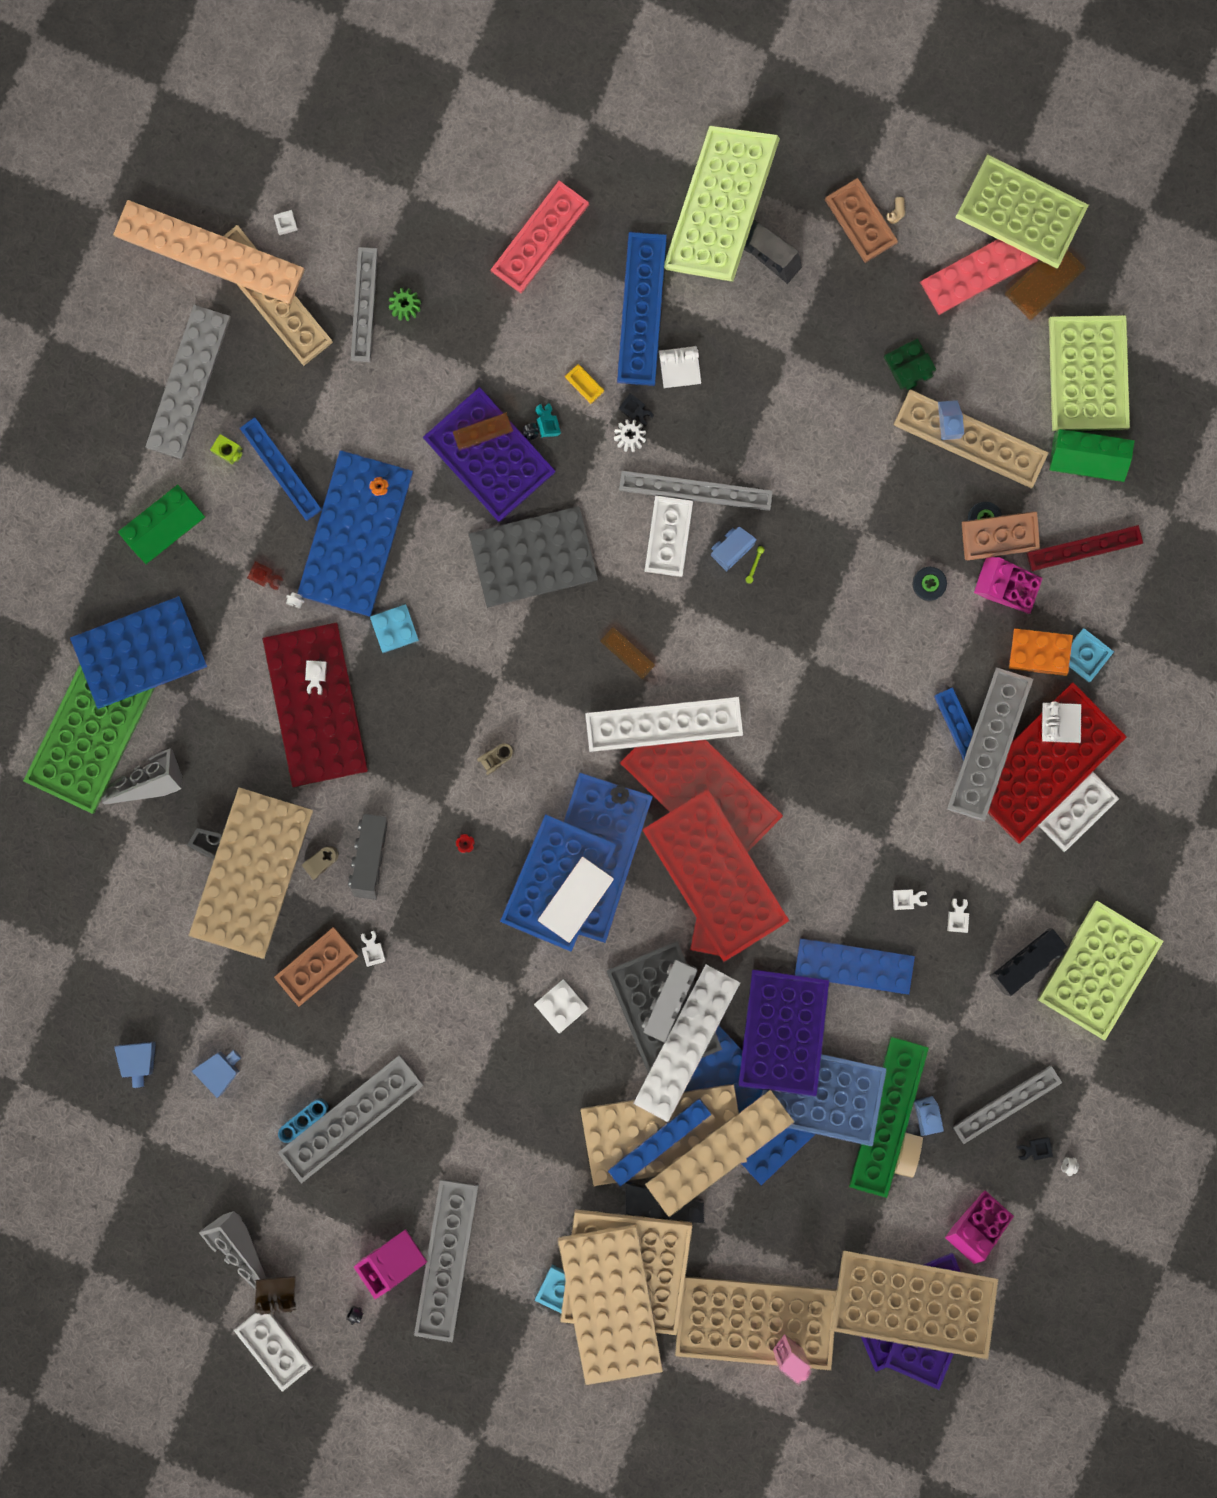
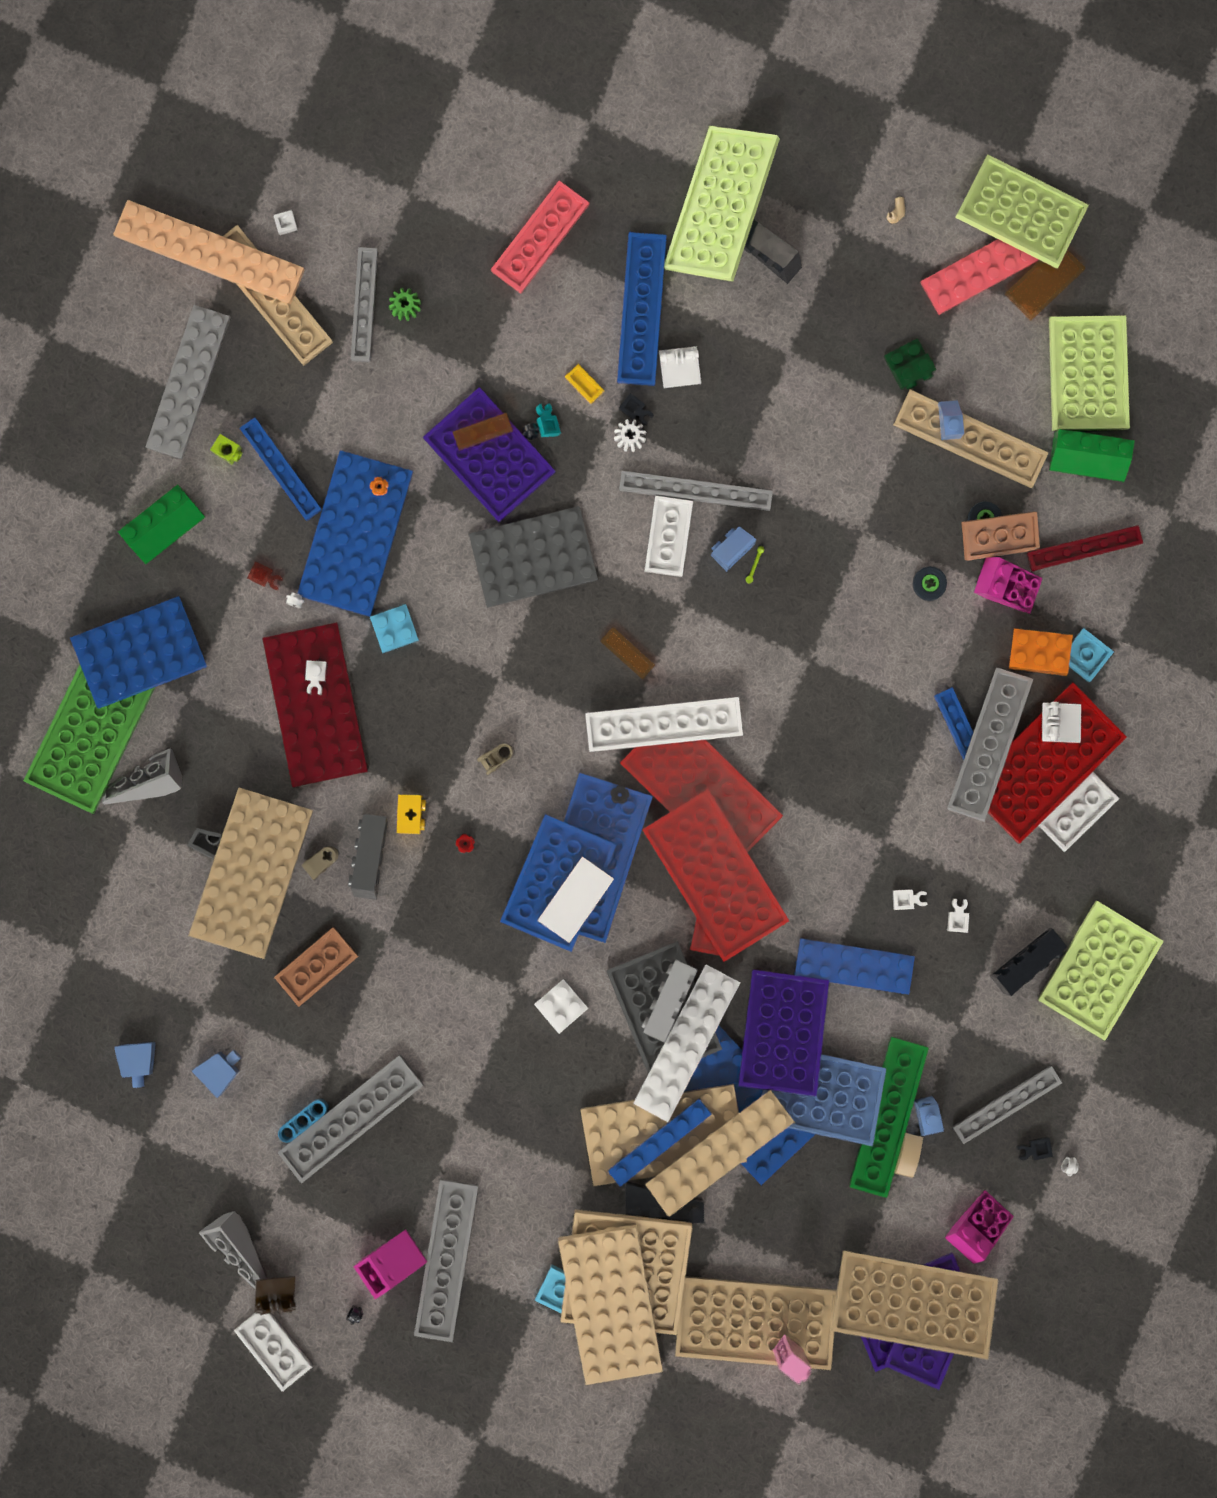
(373, 952): white plate -> none
(405, 804): none -> yellow brick
(861, 220): nougat plate -> none

